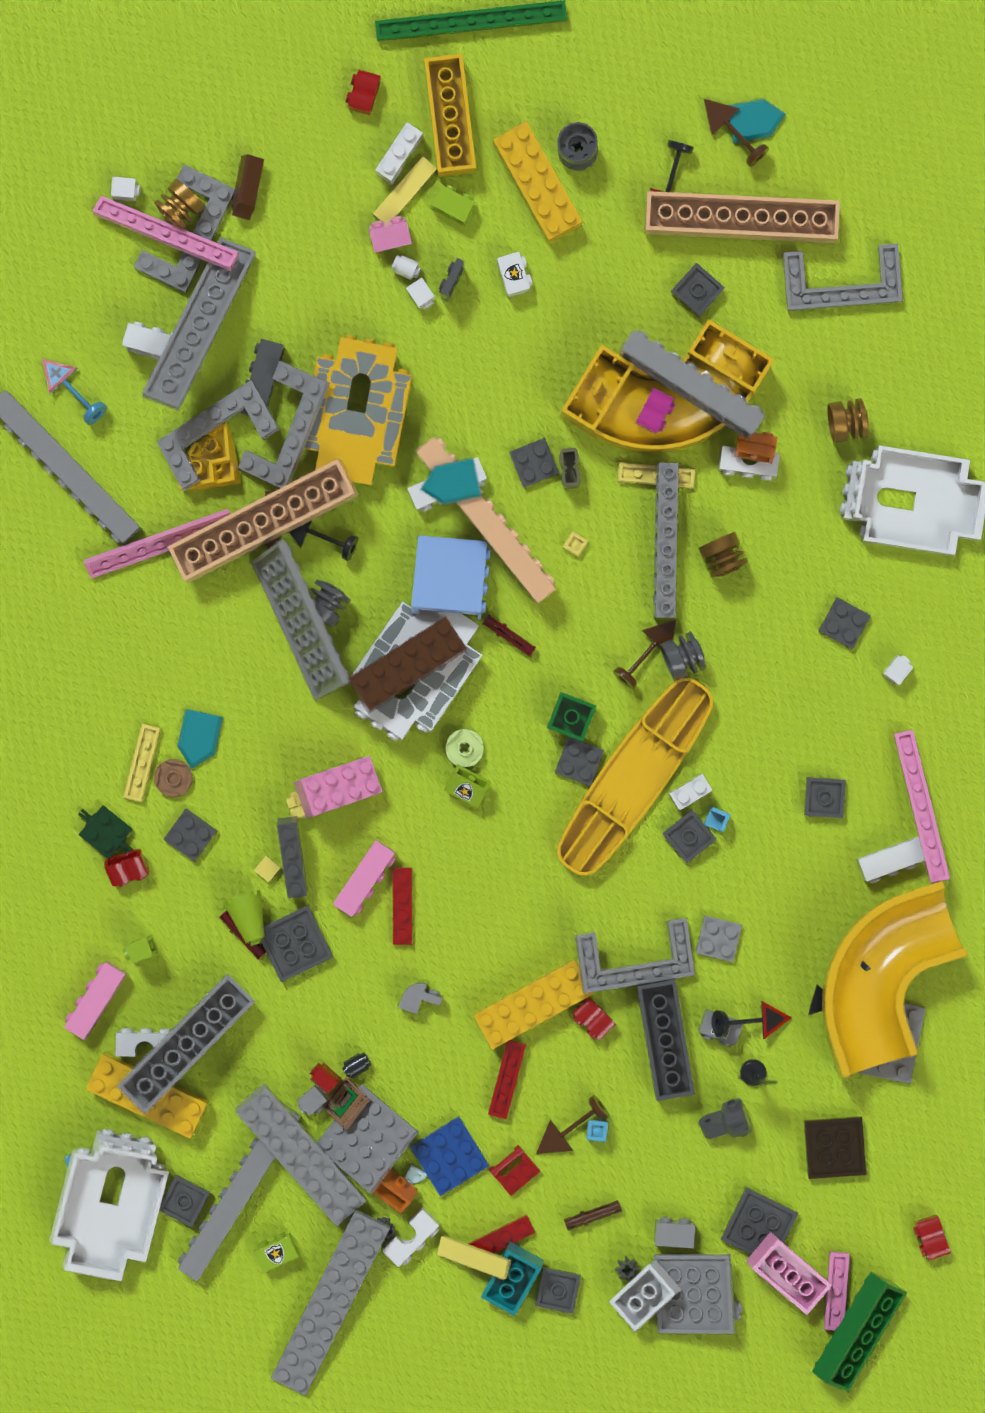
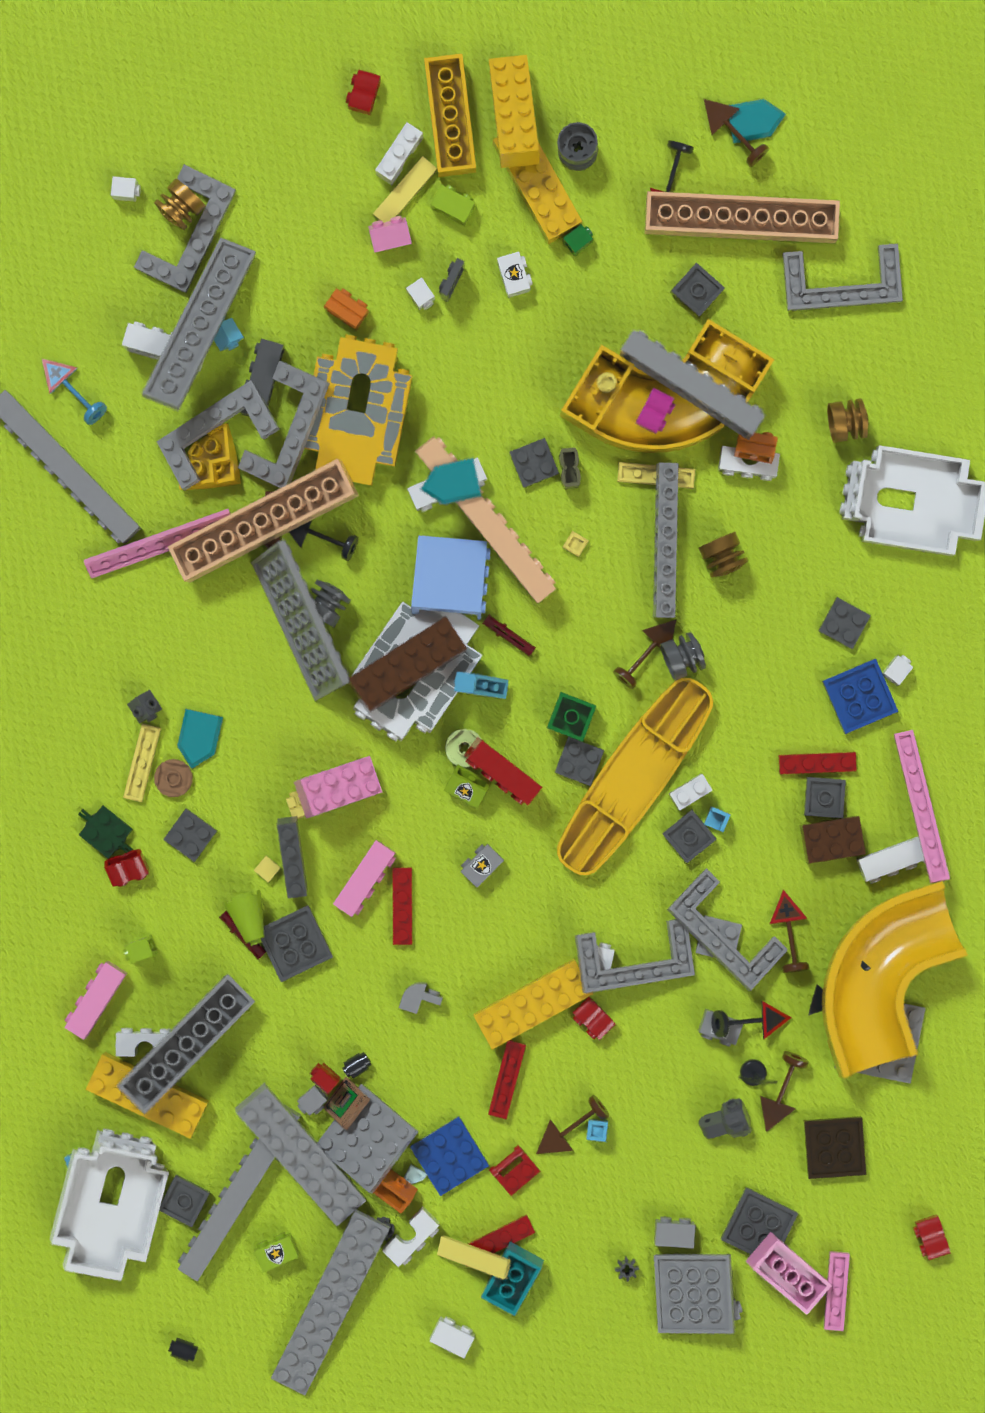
(145, 707): none -> dark grey brick
(165, 233): bright pink plate -> none
(183, 1350): none -> black brick
(228, 335): none -> medium azure brick
(247, 186): reddish brown piece -> none
(346, 308): none -> orange brick
(406, 267): white brick -> none
(452, 1336): none -> white brick
(471, 20): green plate -> none
(481, 685): none -> medium azure brick
(481, 865): none -> light grey brick
(503, 771): none -> red brick
(514, 111): none -> yellow brick
(558, 1290): dark grey plate -> none
(578, 239): none -> green brick
(592, 1215): reddish brown pin -> none
(605, 955): none -> white brick
(606, 382): none -> light yellow plate
(645, 1295): white brick -> none
(665, 1039): dark grey brick -> none
(745, 972): none -> light grey plate
(774, 1110): none -> reddish brown piece
(786, 912): none -> reddish brown piece
(817, 763): none -> red plate
(832, 839): none -> reddish brown brick
(859, 1332): green brick -> none
(860, 696): none -> blue plate

